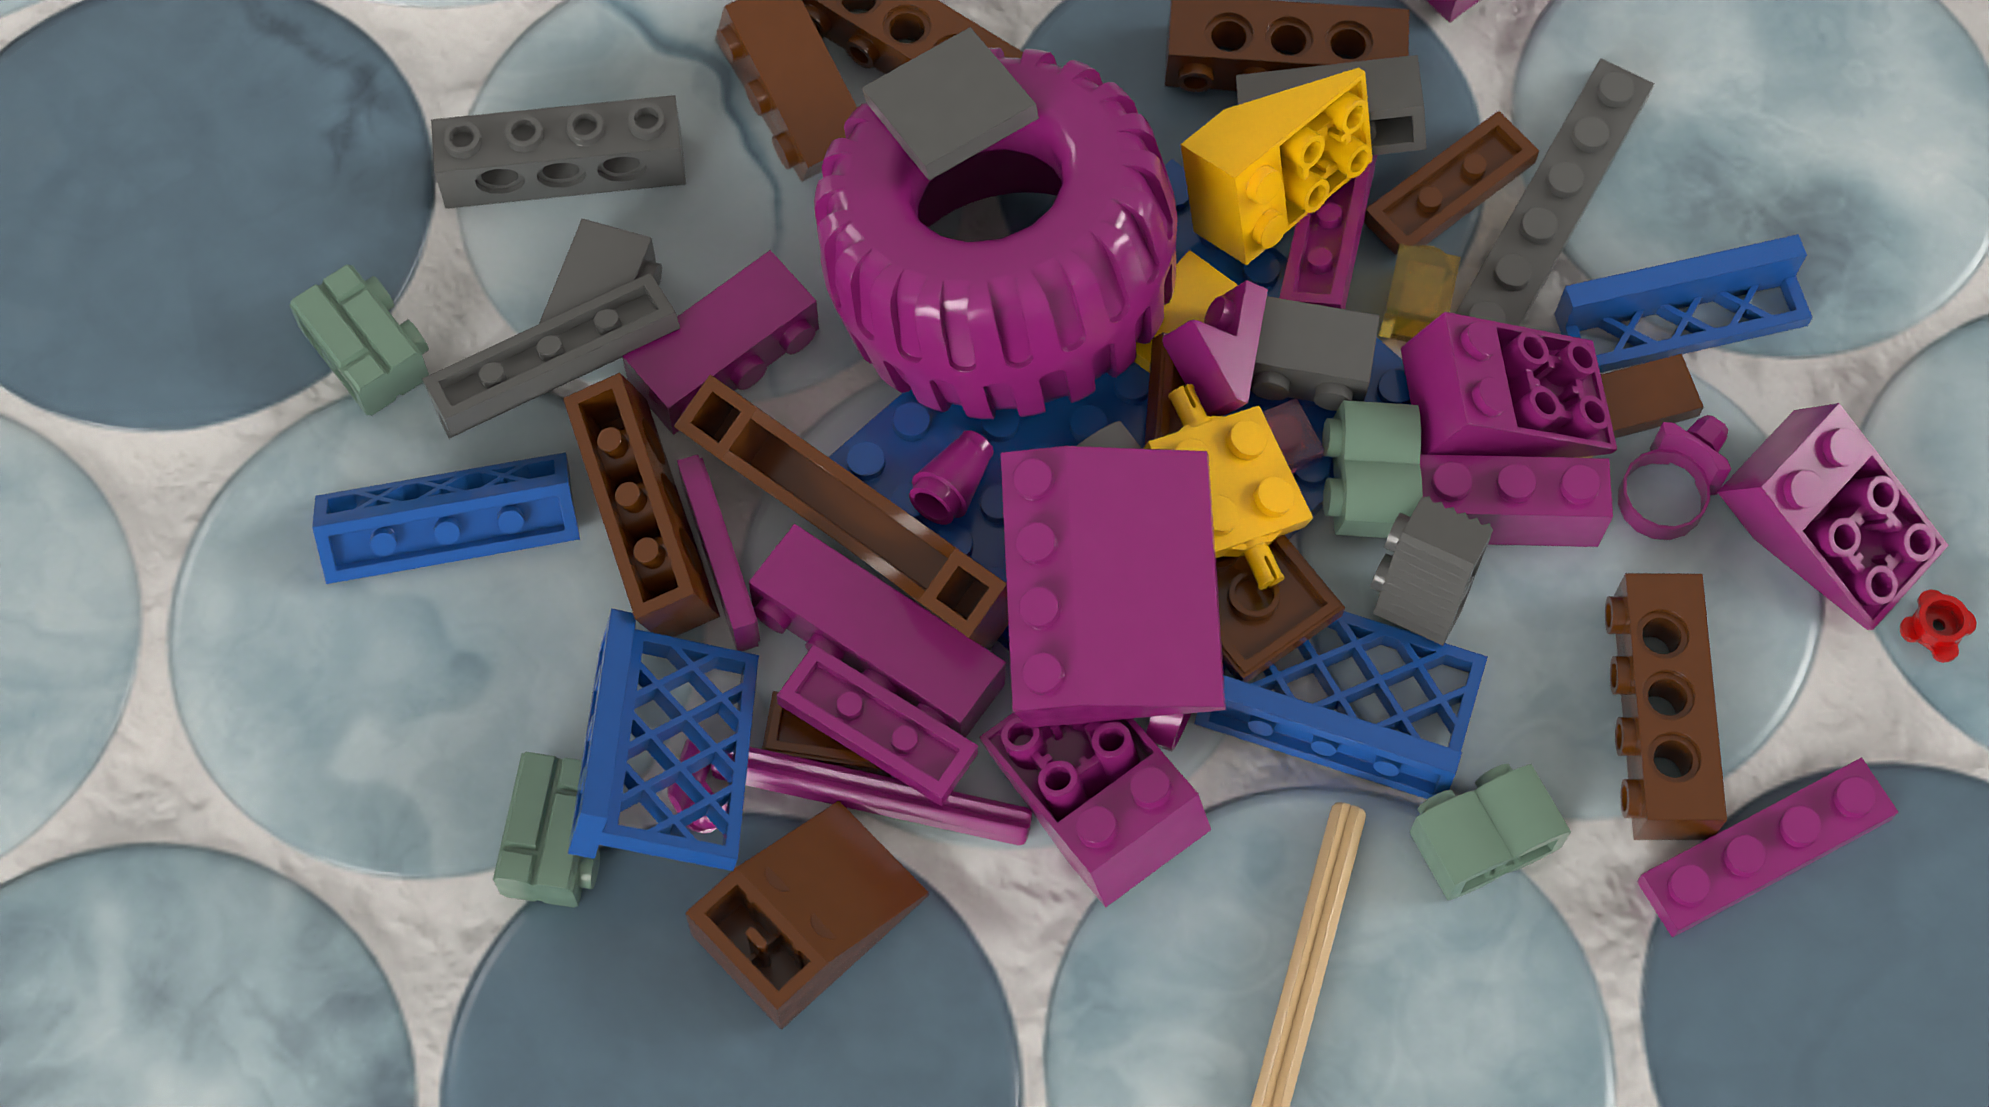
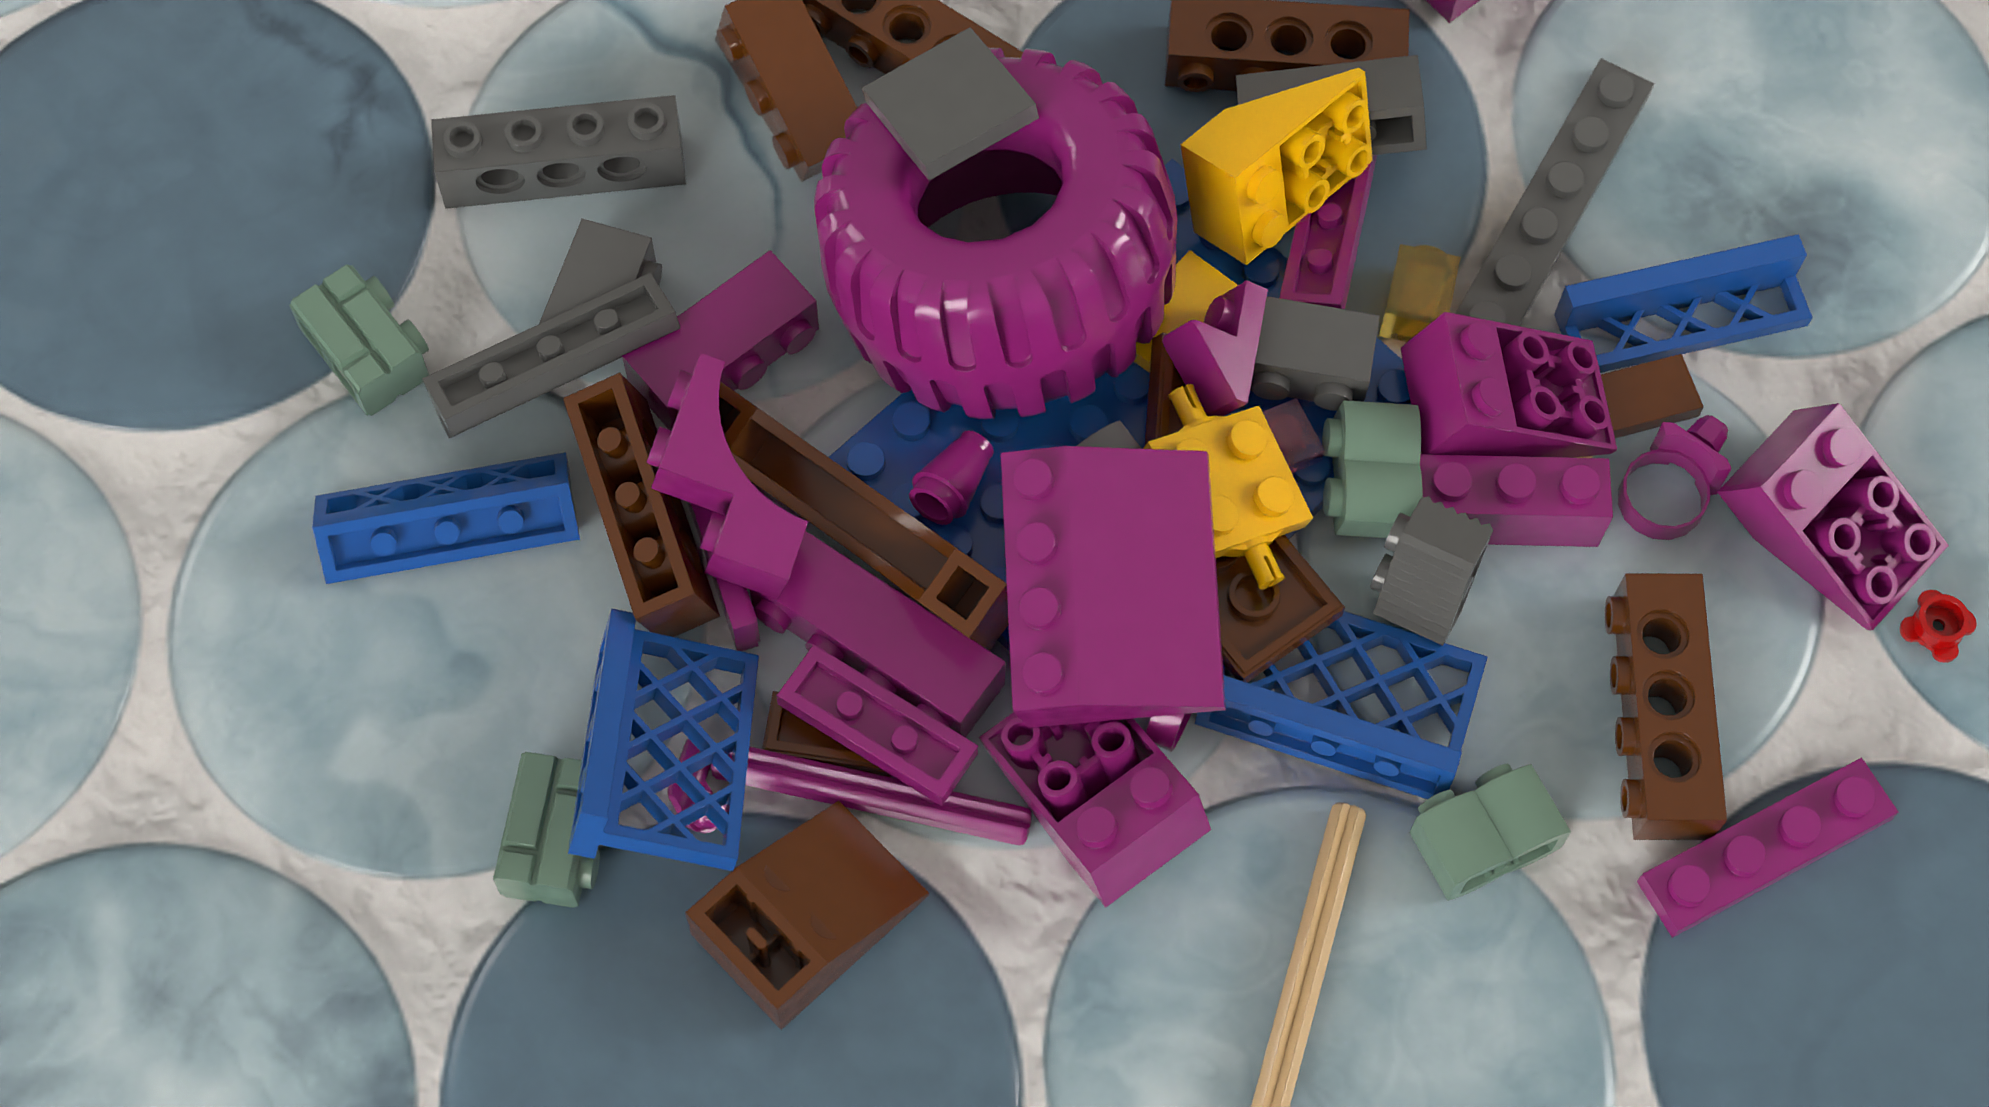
(747, 533): none -> magenta arch
(1451, 184): reddish brown plate -> none

